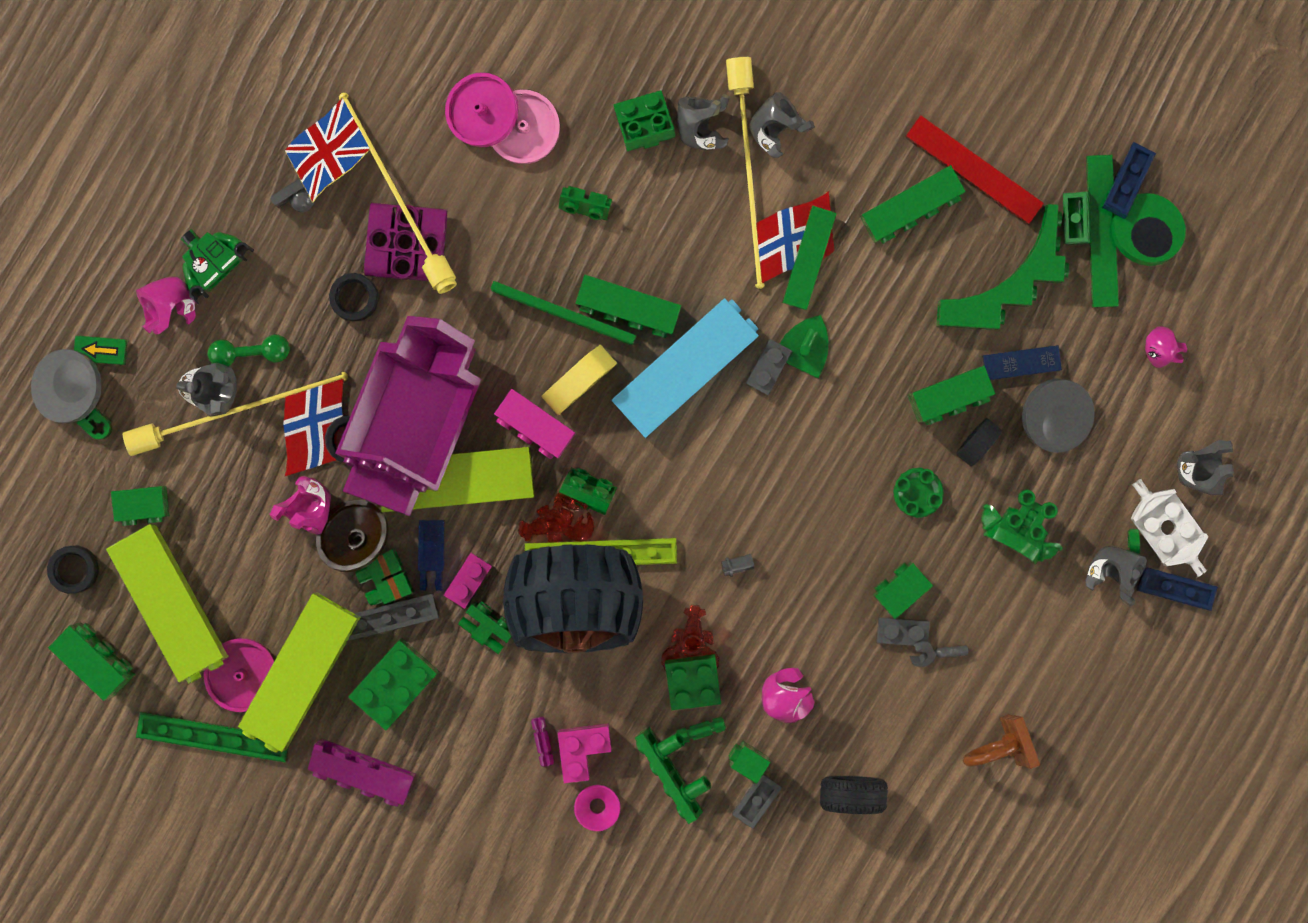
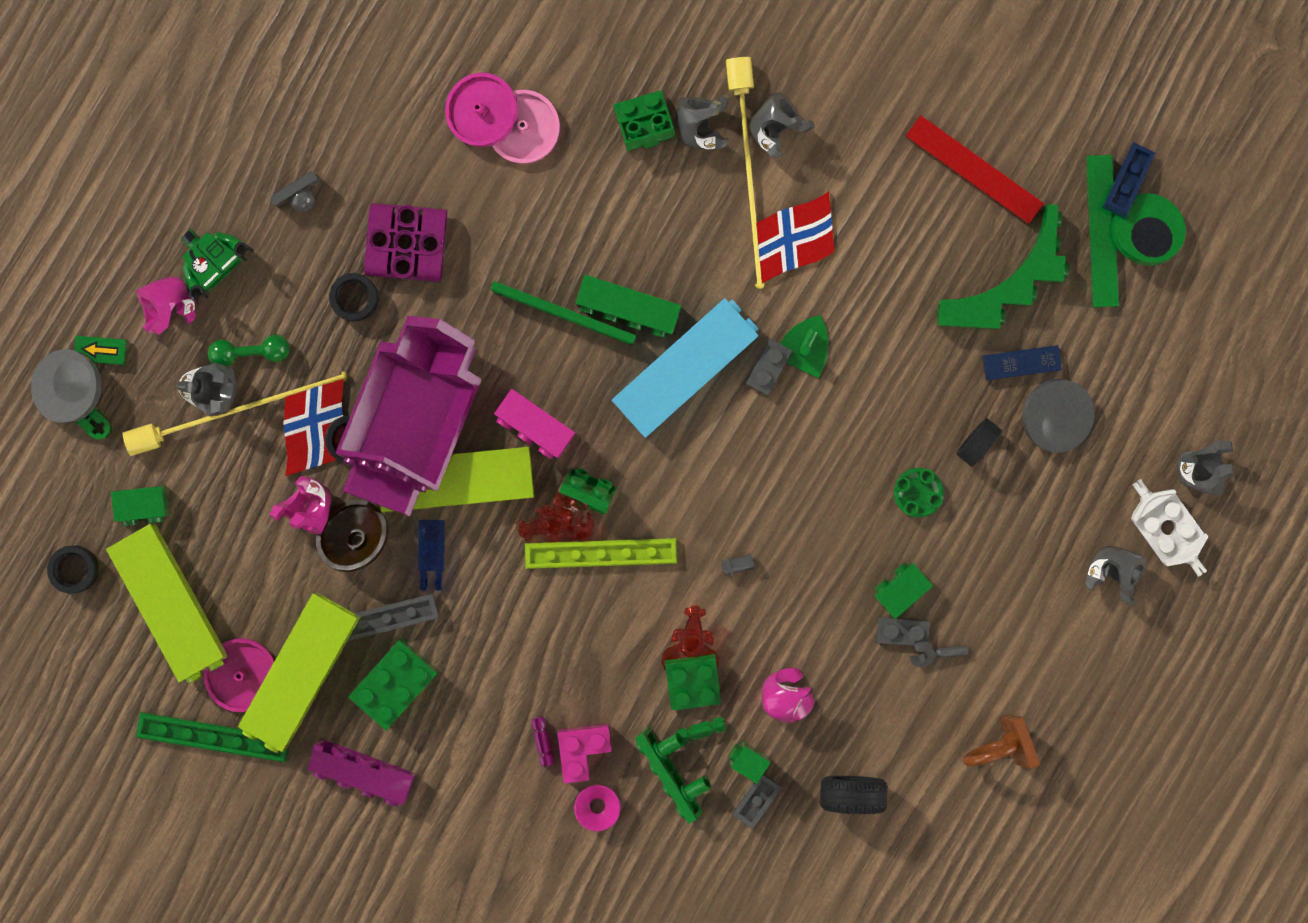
(92, 660): green piece -> none
(333, 149): flag -> none
(389, 589): green hips -> none
(468, 580): dark pink plate -> none
(488, 625): green plate -> none
(573, 599): black wheel -> none
(579, 379): light yellow beam -> none
(595, 207): green hinge -> none
(809, 257): green tile -> none
(913, 204): green brick -> none
(951, 395): green brick -> none
(1022, 527): green piece -> none
(1077, 218): green brick -> none
(1134, 540): green tile -> none
(1163, 348): dark pink piece -> none
(1177, 588): dark blue tile -> none

